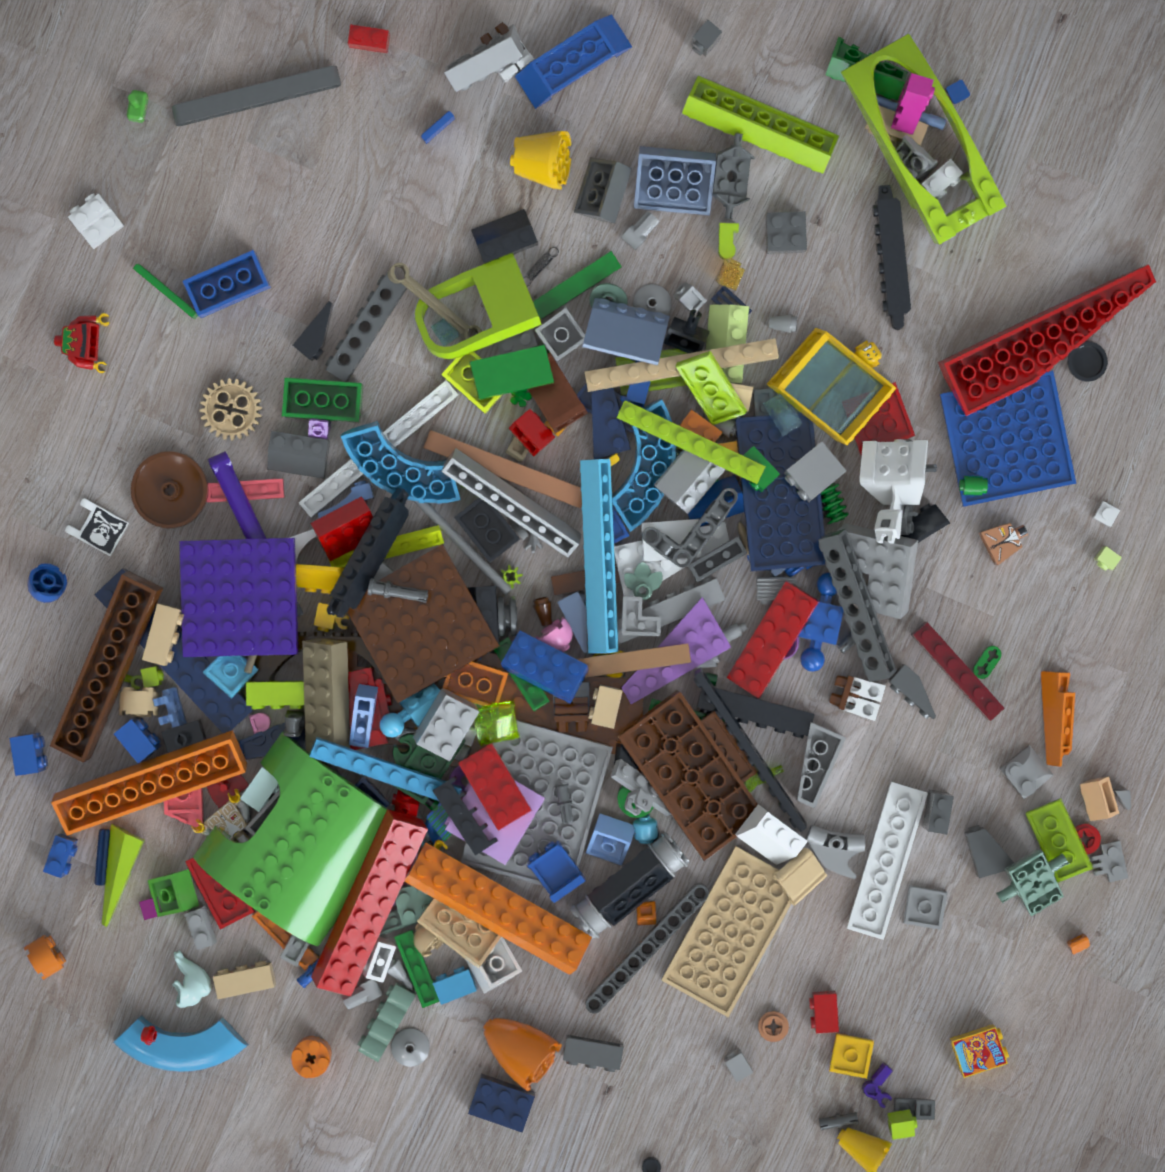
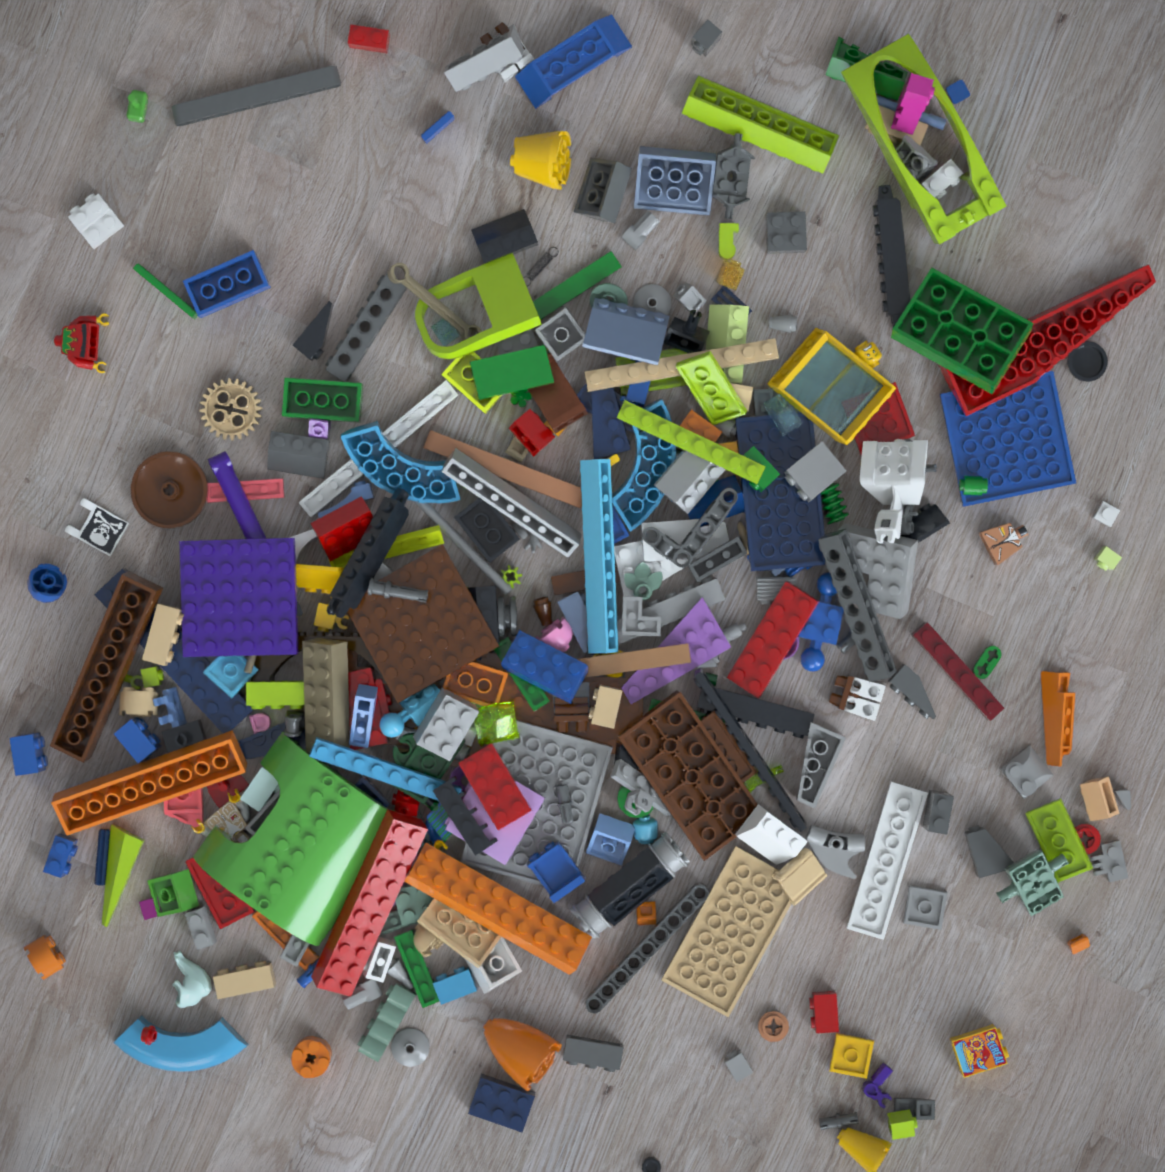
(961, 330): none -> green brick

